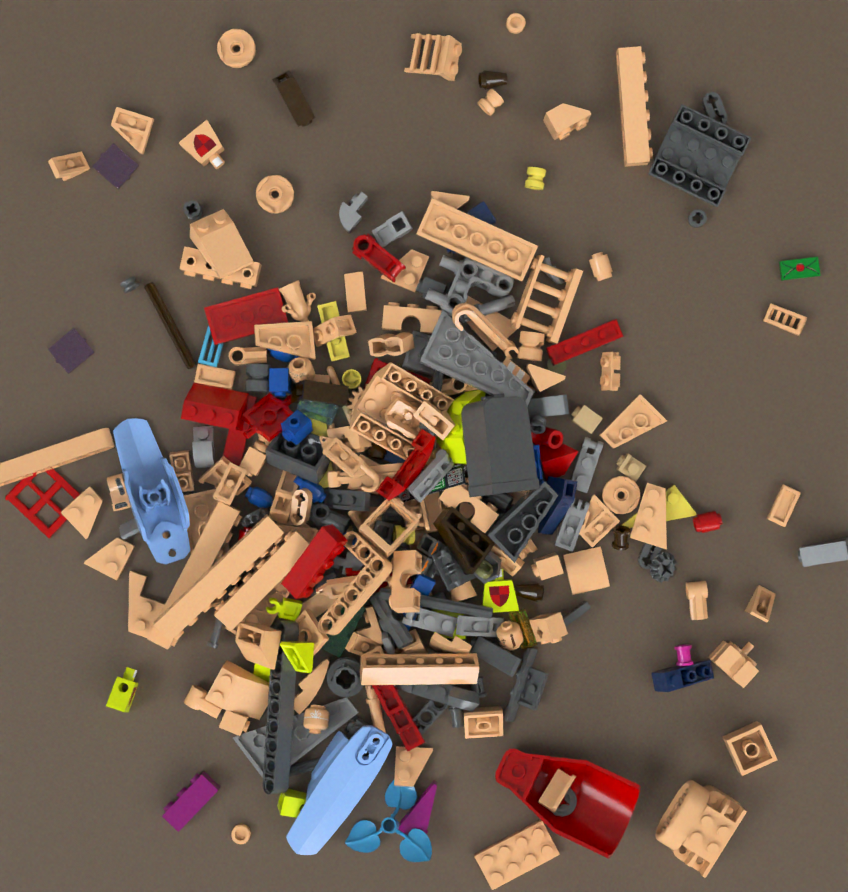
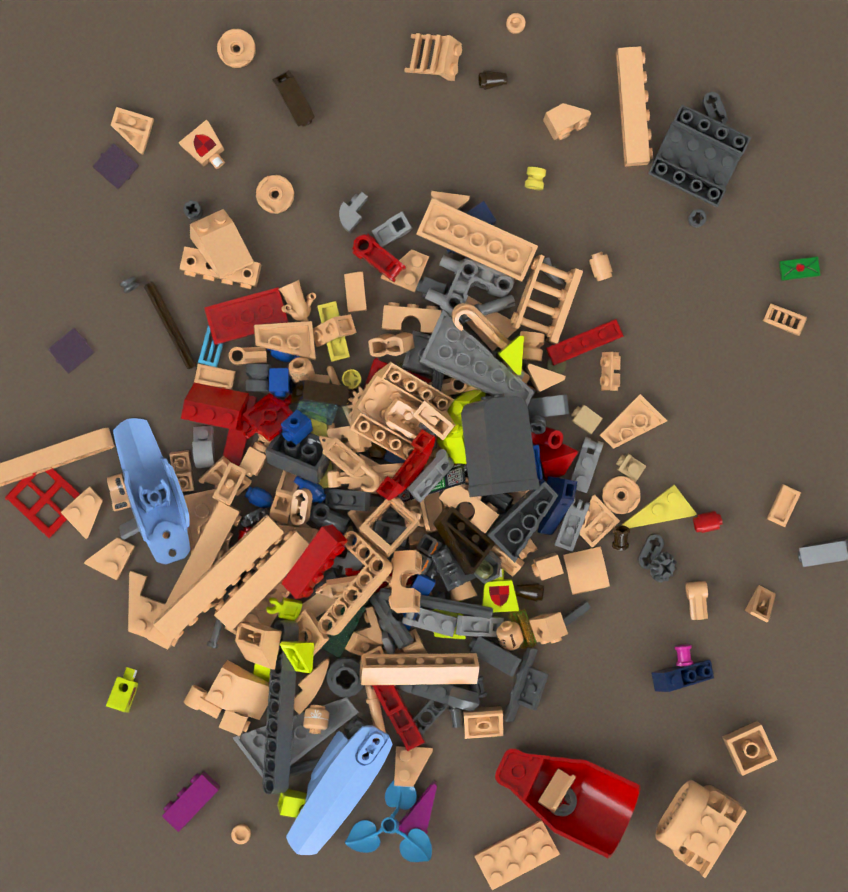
(68, 165): light nougat slope -> none
(398, 530): light yellow wheel -> none
(445, 646): light nougat slope -> none
(492, 100): light nougat wheel -> none
(513, 354): none -> neon yellow slope
(651, 517): light nougat wing -> none
(735, 662): light nougat brick -> none

